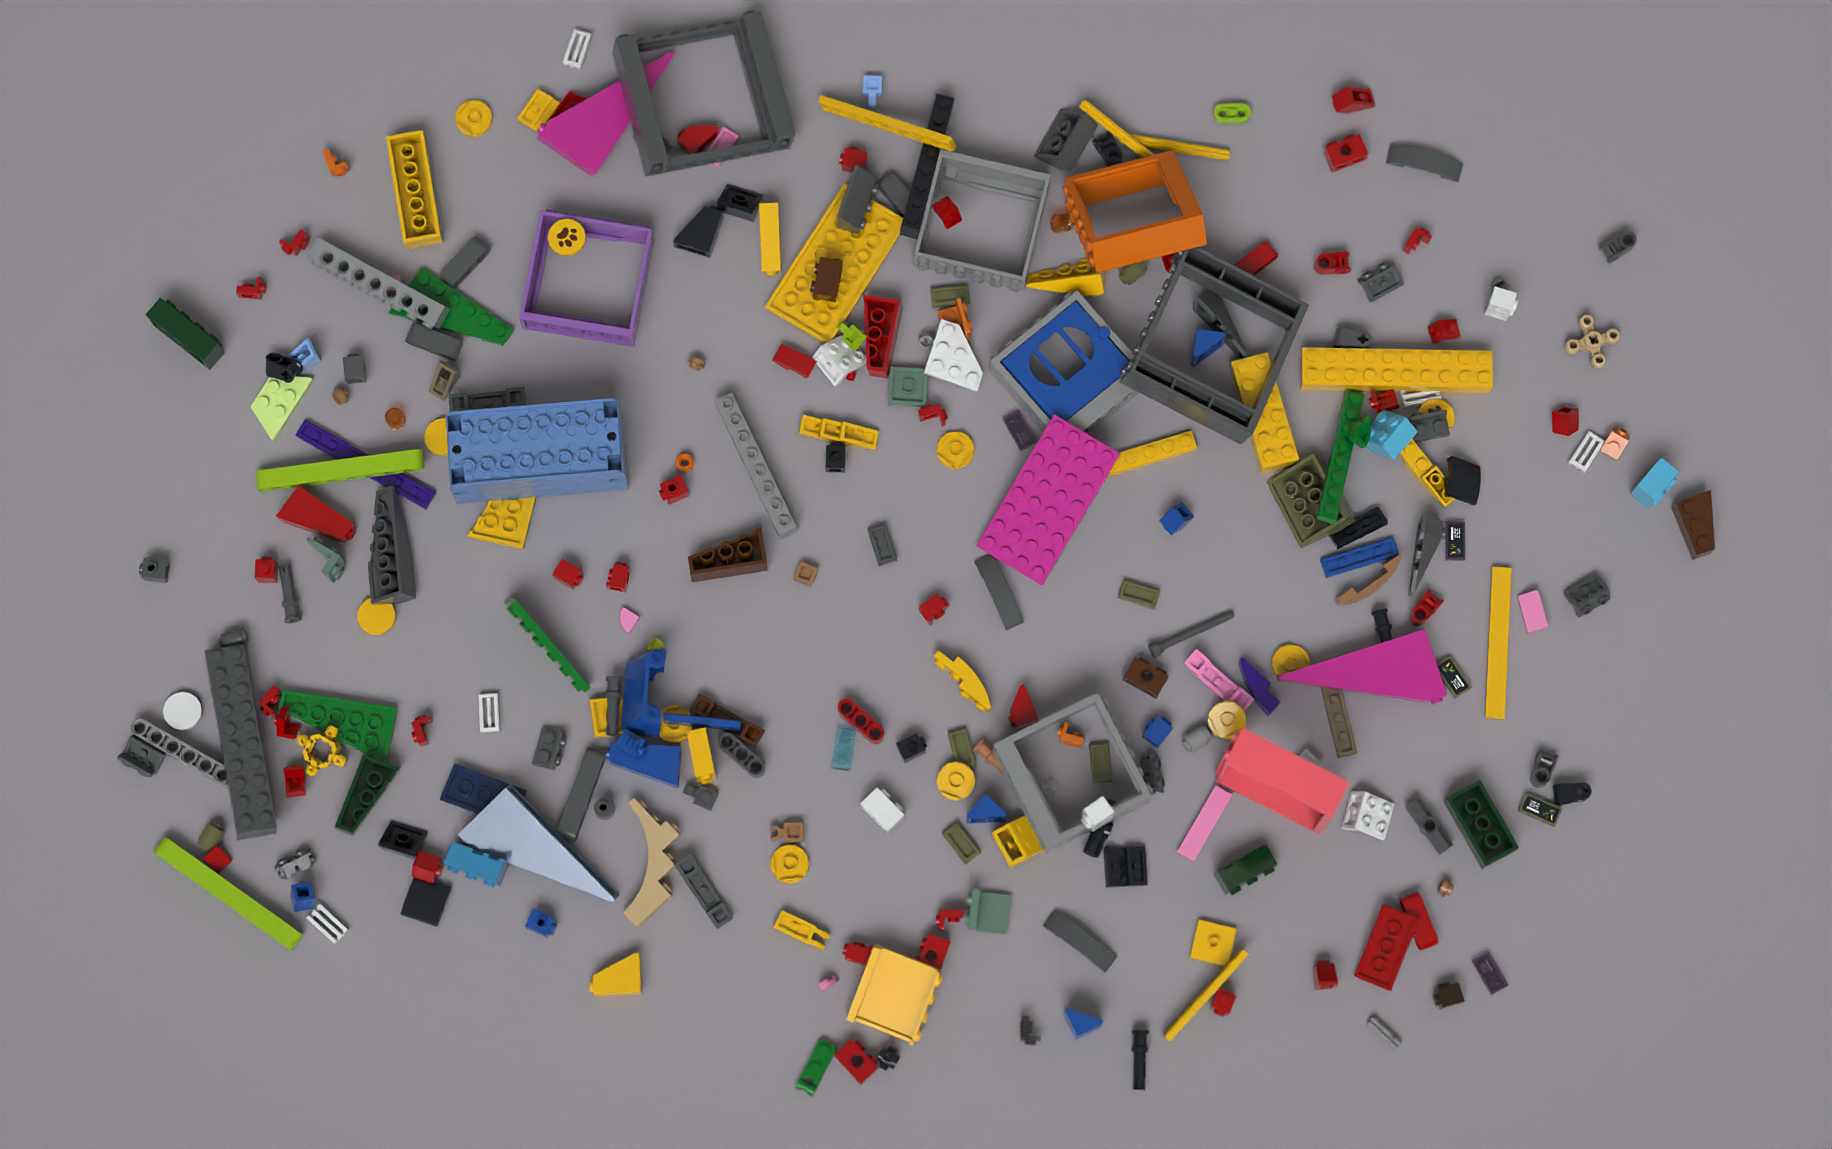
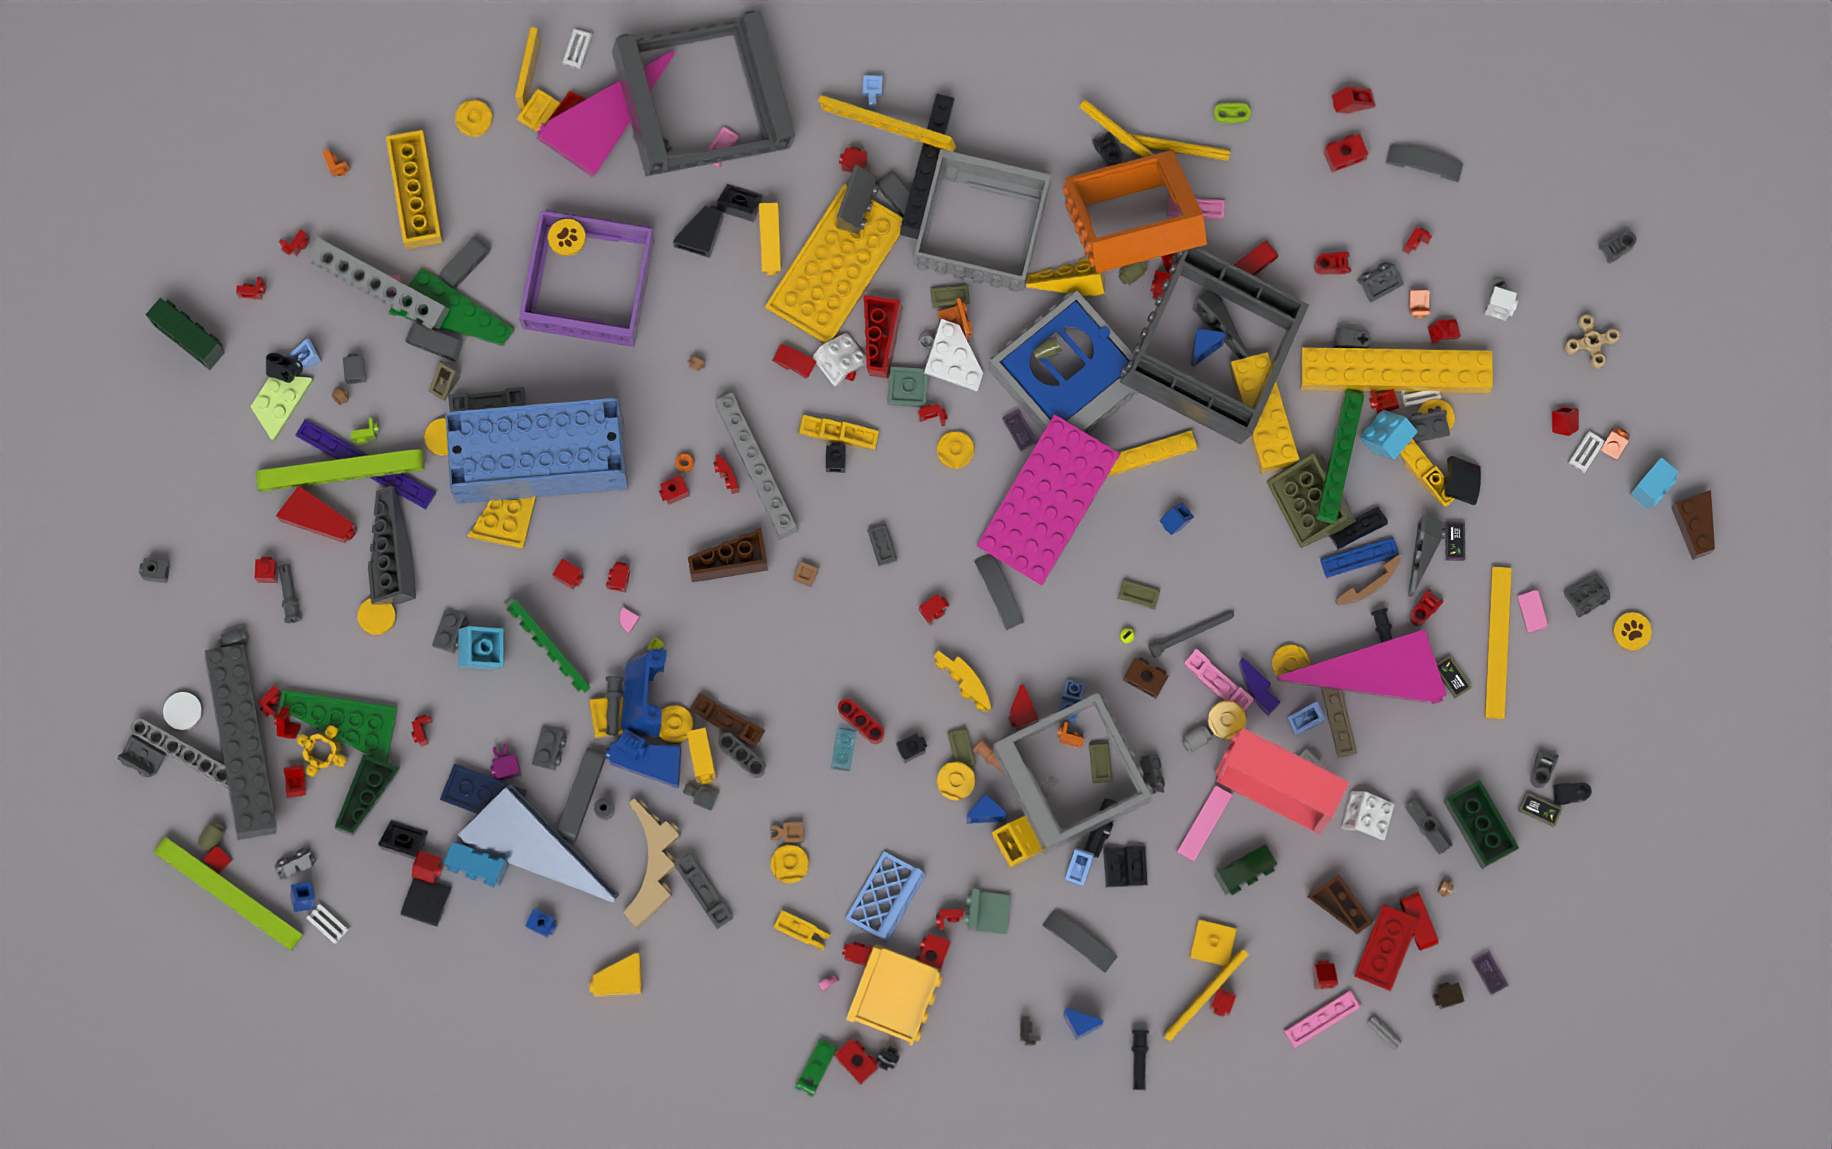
(334, 567): sand green bracket -> none
(363, 436): none -> lime bracket
(393, 415): clear orange wheel -> none
(447, 632): none -> dark grey bracket
(480, 648): none -> medium azure brick
(489, 715): white tile -> none
(505, 766): none -> magenta brick
(528, 68): none -> yellow tile
(697, 138): red slope -> none
(703, 722): blue tile -> none
(724, 470): none -> red slope
(827, 279): reddish brown brick -> none
(852, 335): lime plate -> none
(883, 810): white brick -> none
(901, 901): none -> light blue fence
(947, 212): red bracket -> none
(961, 843): olive tile -> none
(1047, 349): none -> olive cone
(1061, 223): clear orange wheel -> none
(1066, 139): dark grey slope -> none
(1072, 694): none -> medium blue slope
(1079, 866): none -> light blue slope
(1097, 814): white brick -> none
(1129, 639): none -> neon yellow hinge
(1157, 284): none -> red brick
(1157, 731): blue brick -> none
(1210, 208): none -> bright pink tile
(1306, 718): none -> light blue slope
(1322, 1019): none -> bright pink tile
(1341, 904): none -> reddish brown wedge
(1360, 433): green plate -> none
(1419, 302): none -> bracket
(1632, 631): none -> yellow tile

